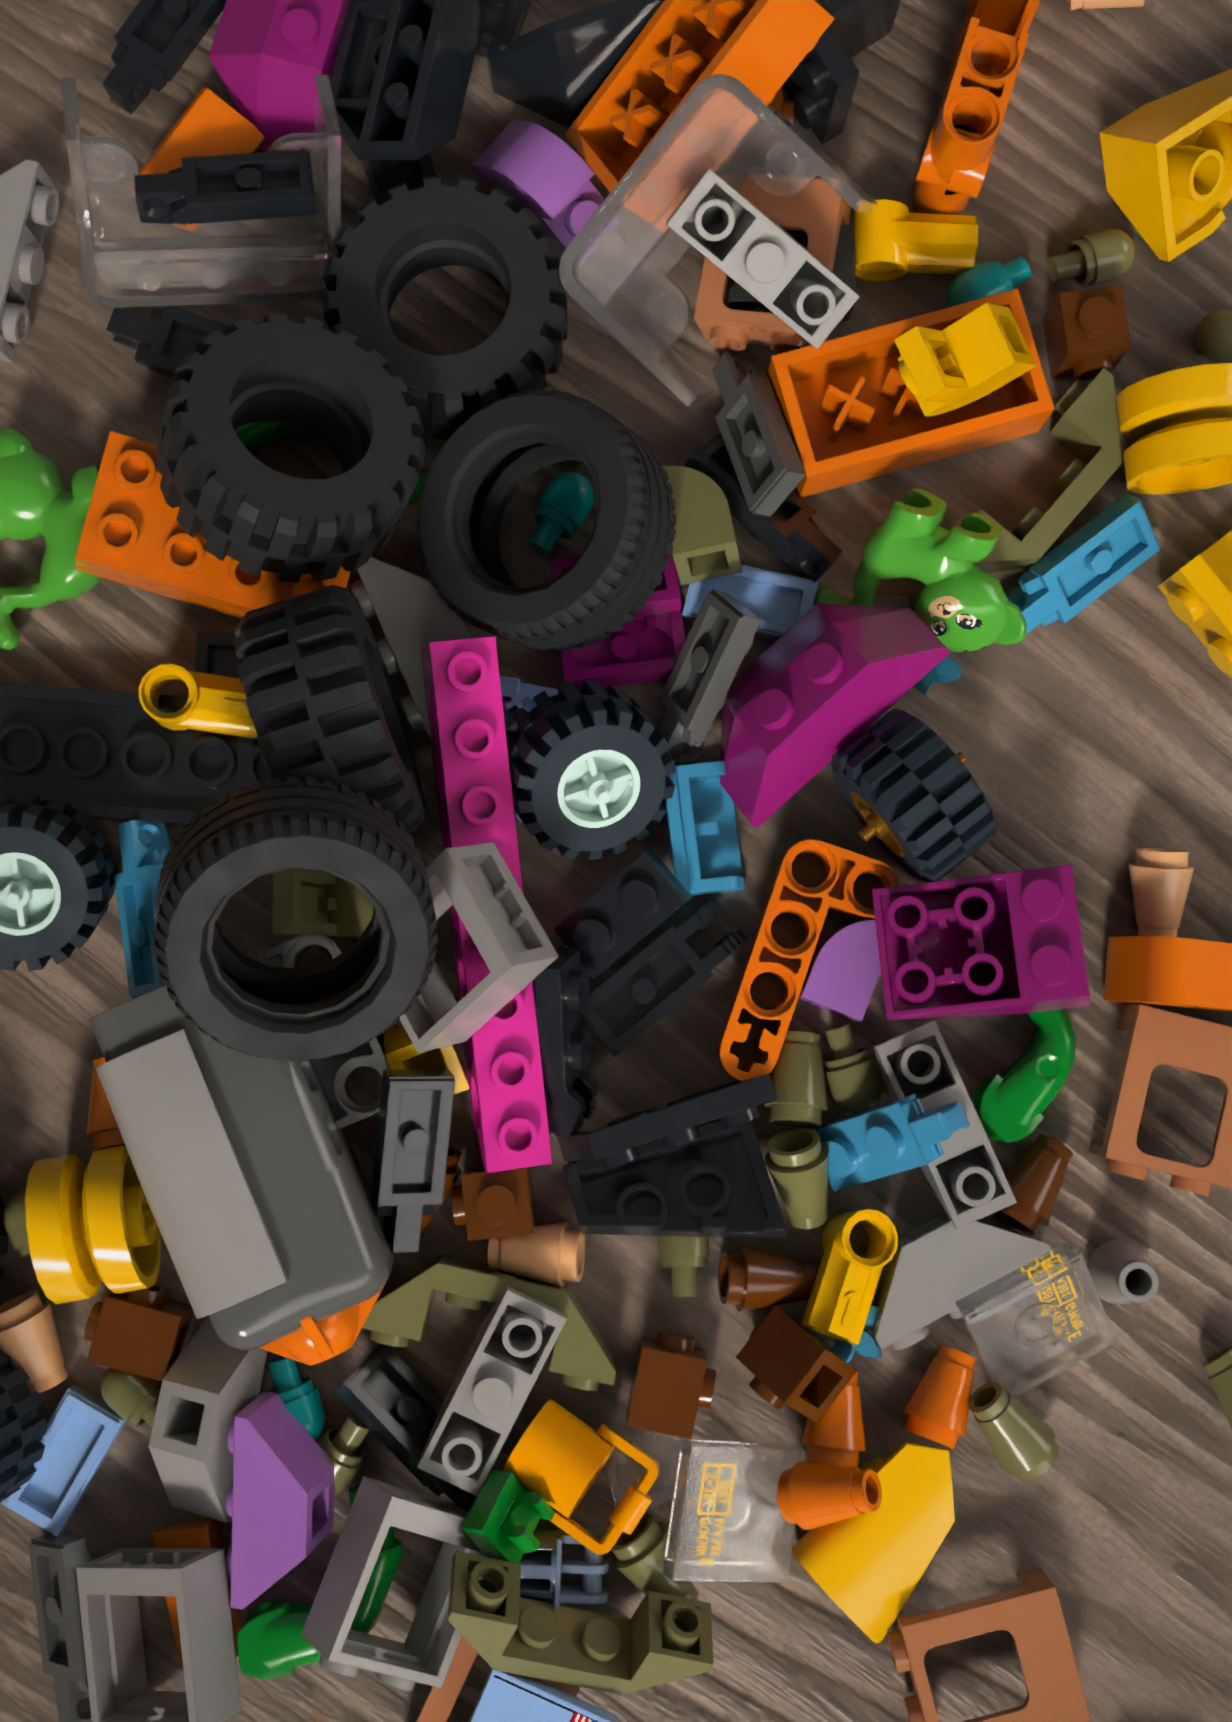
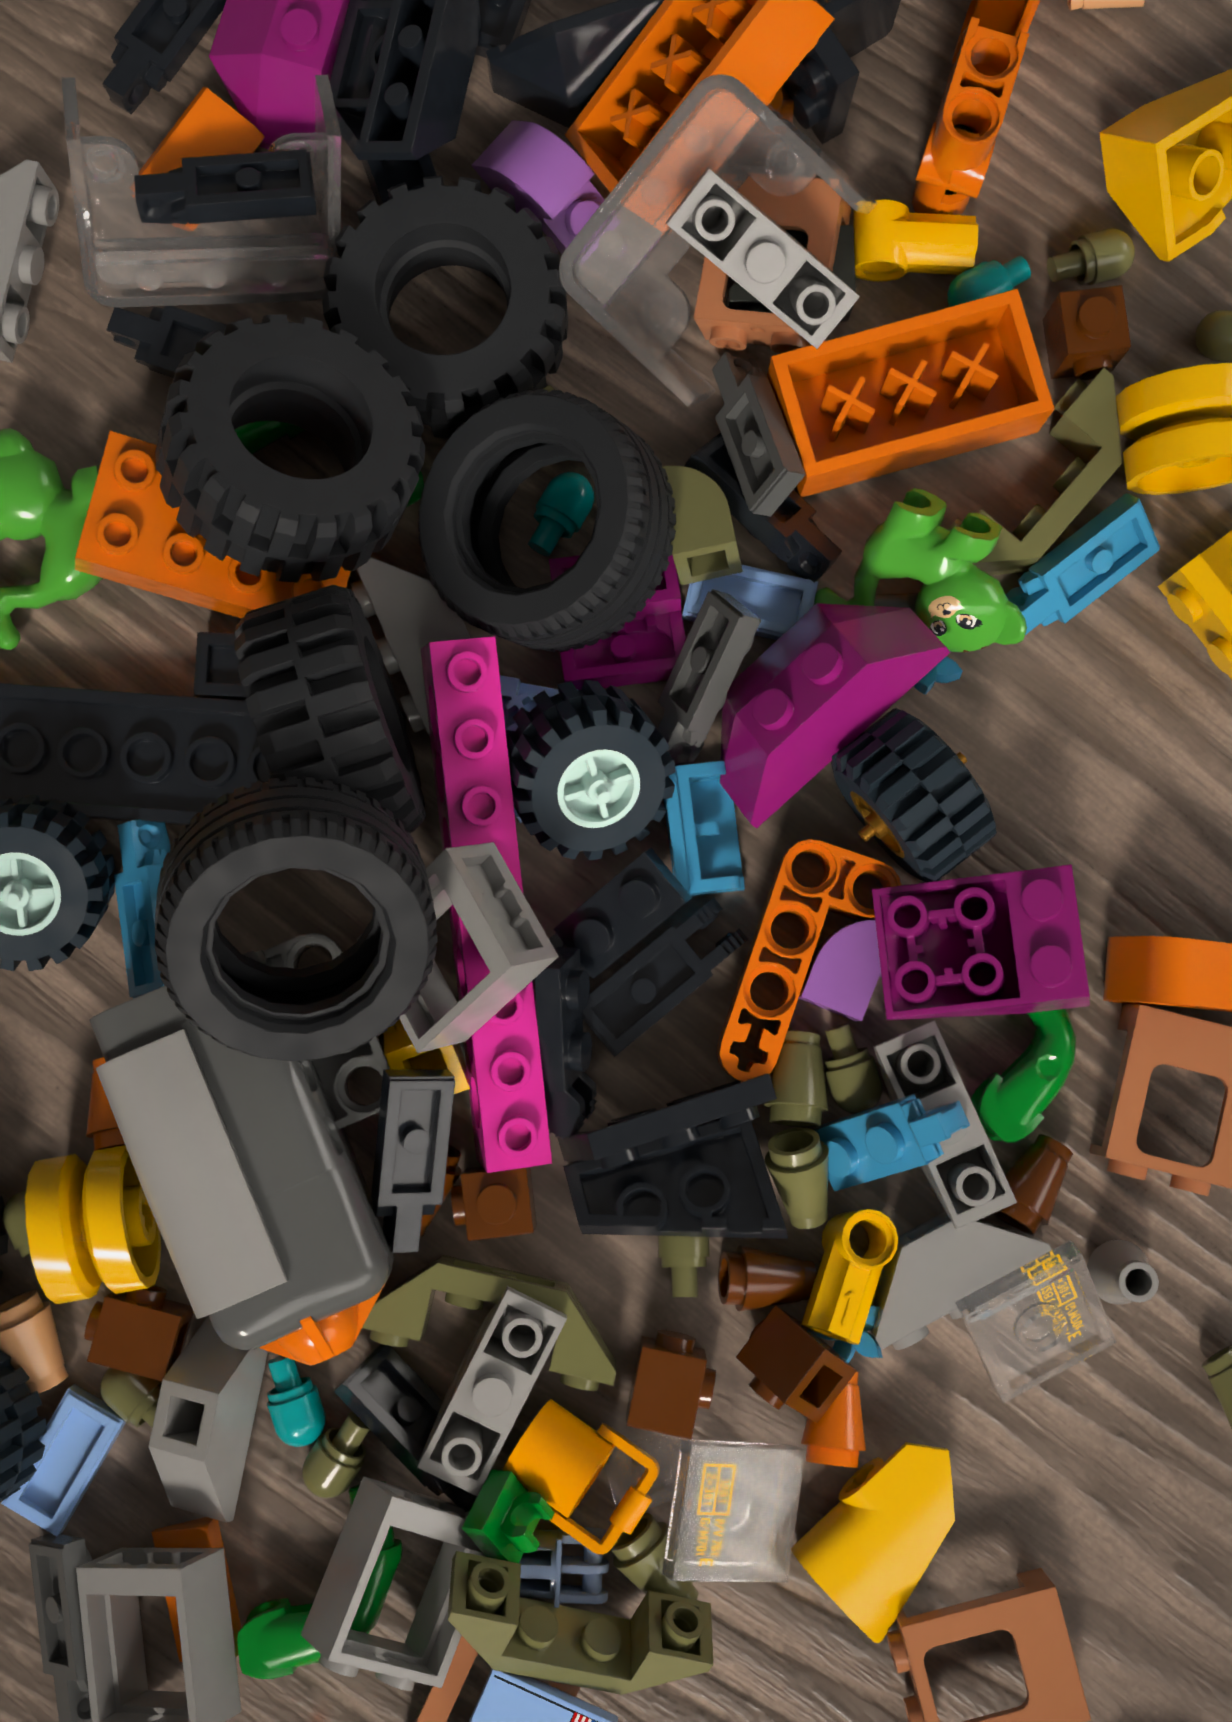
(213, 703): yellow piece -> none
(276, 1499): medium lavender slope -> none
(318, 904): olive brick -> none
(547, 1255): light nougat cone -> none
(826, 1493): orange cone -> none
(940, 1402): orange cone -> none
(963, 359): yellow brick -> none
(1015, 1434): olive cone -> none
(1160, 889): light nougat cone -> none

